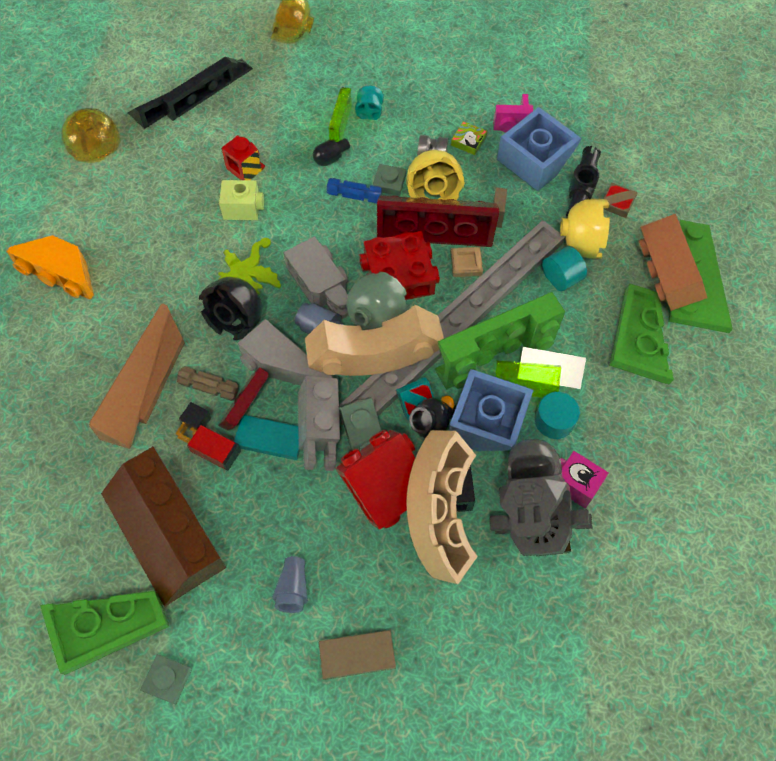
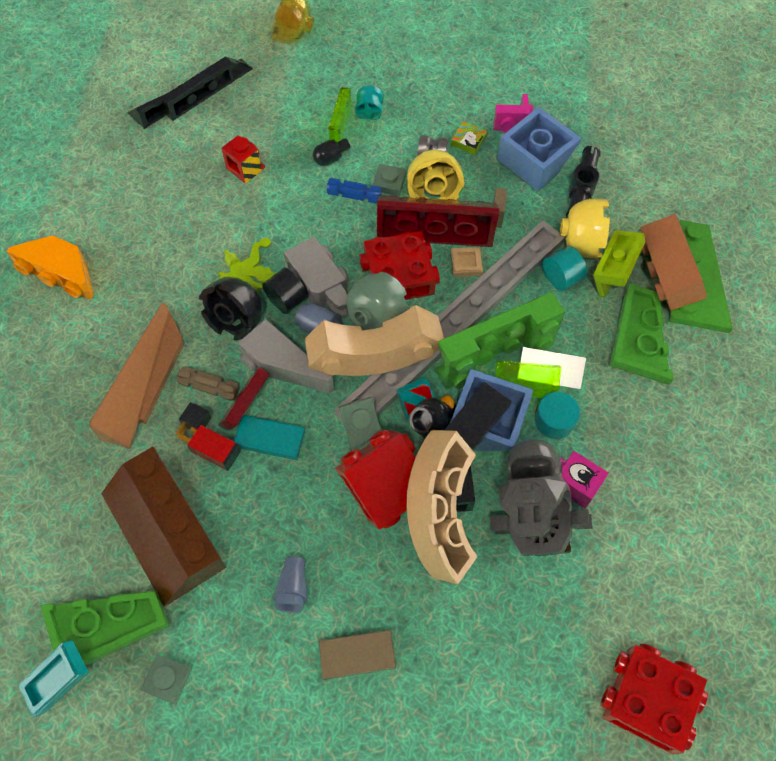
(53, 678): none -> teal tile
(90, 135): clear yellow cylinder -> none
(240, 200): yellowish green brick -> none
(285, 290): none -> black piece
(318, 420): light grey hinge -> none
(479, 415): none -> black tile
(618, 260): none -> lime panel
(619, 199): dark tan tile -> none
(655, 698): none -> red brick

